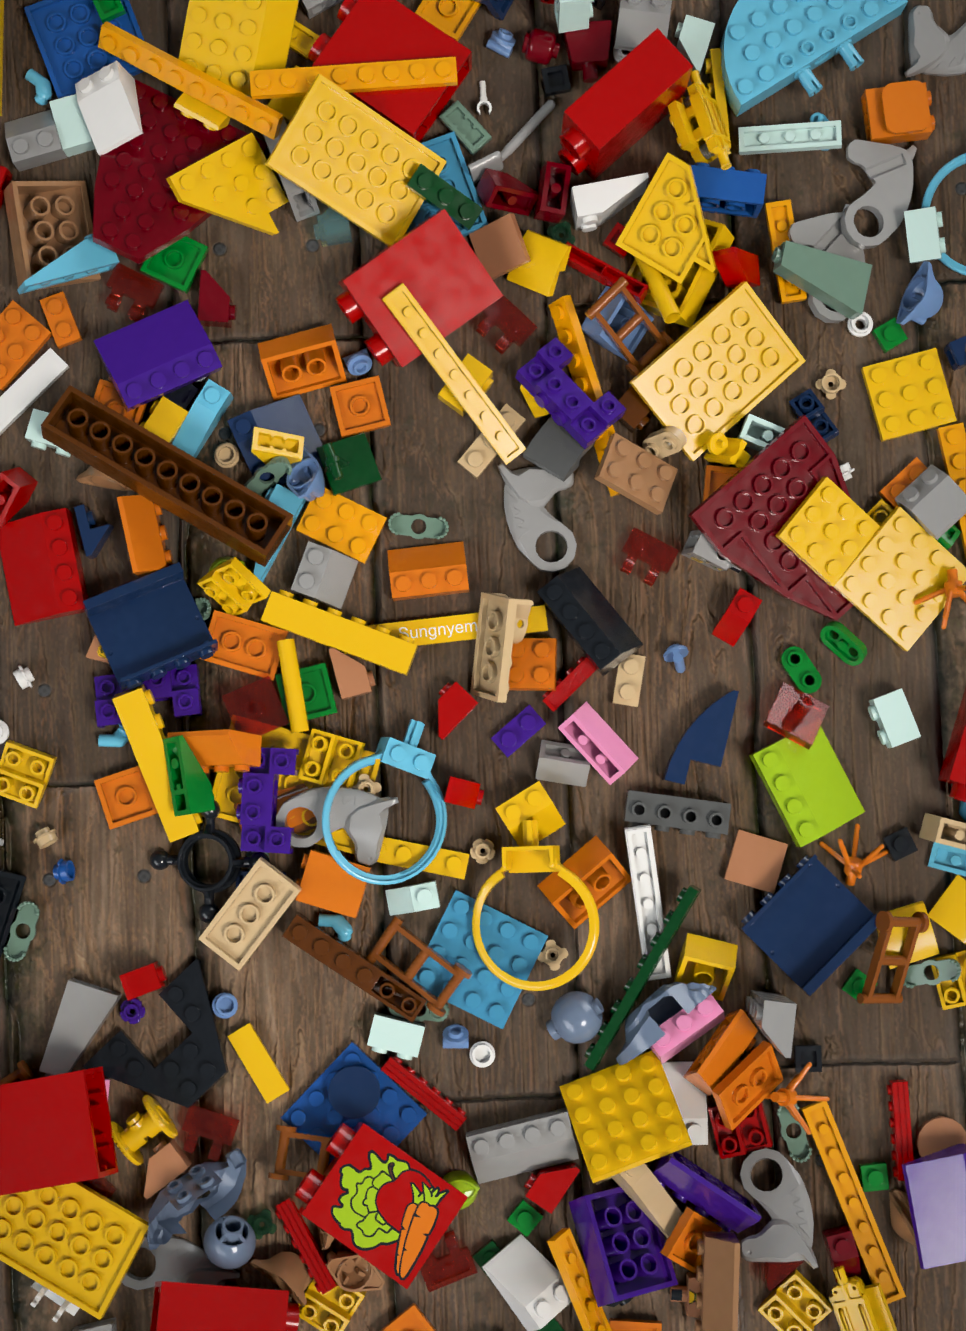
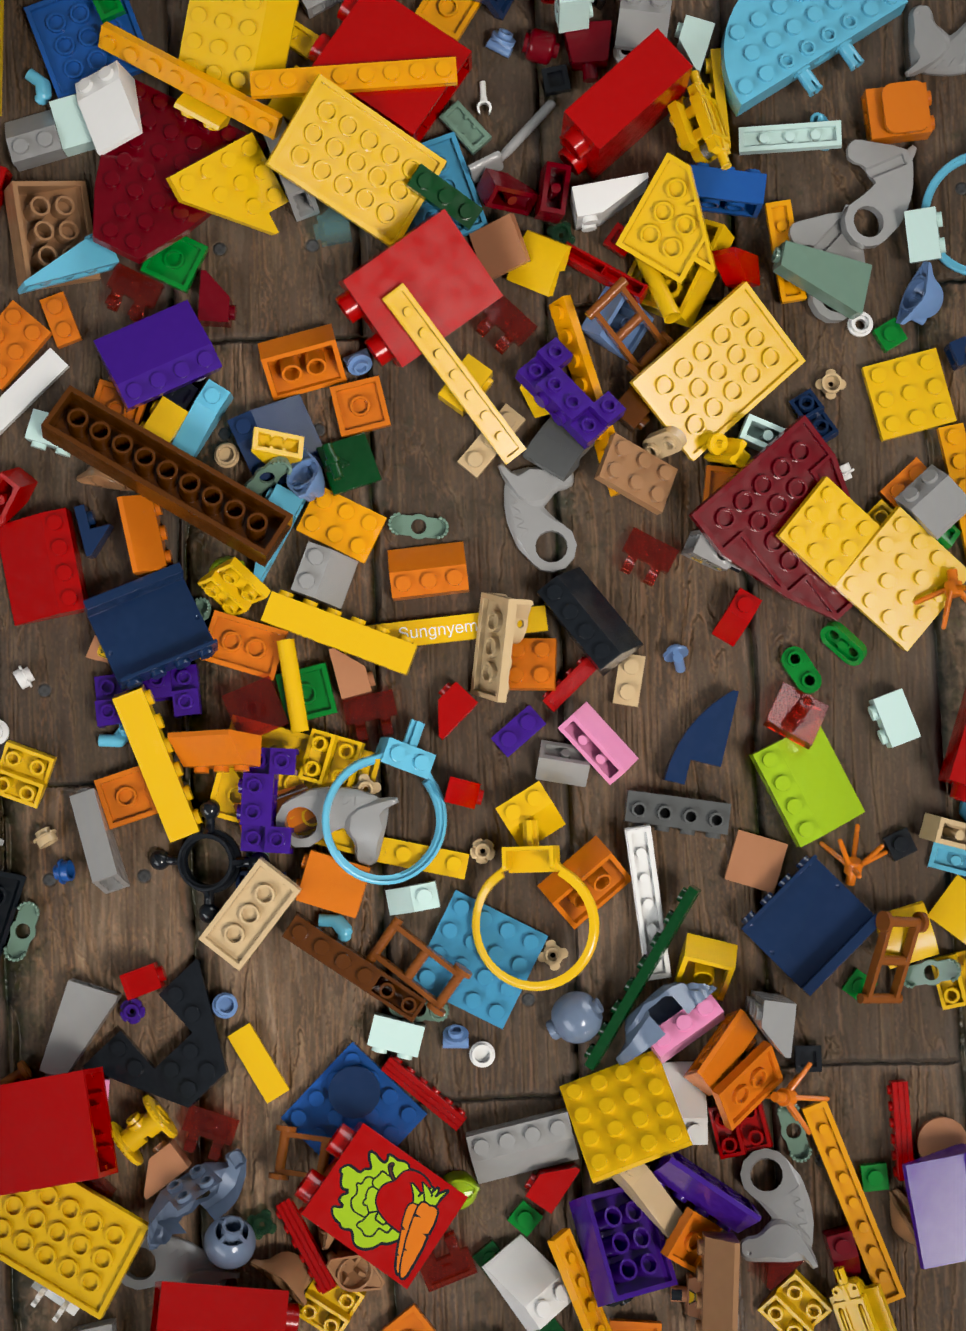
(98, 842): none -> light grey slope
(188, 782): green slope -> none
(370, 708): none -> clear red plate

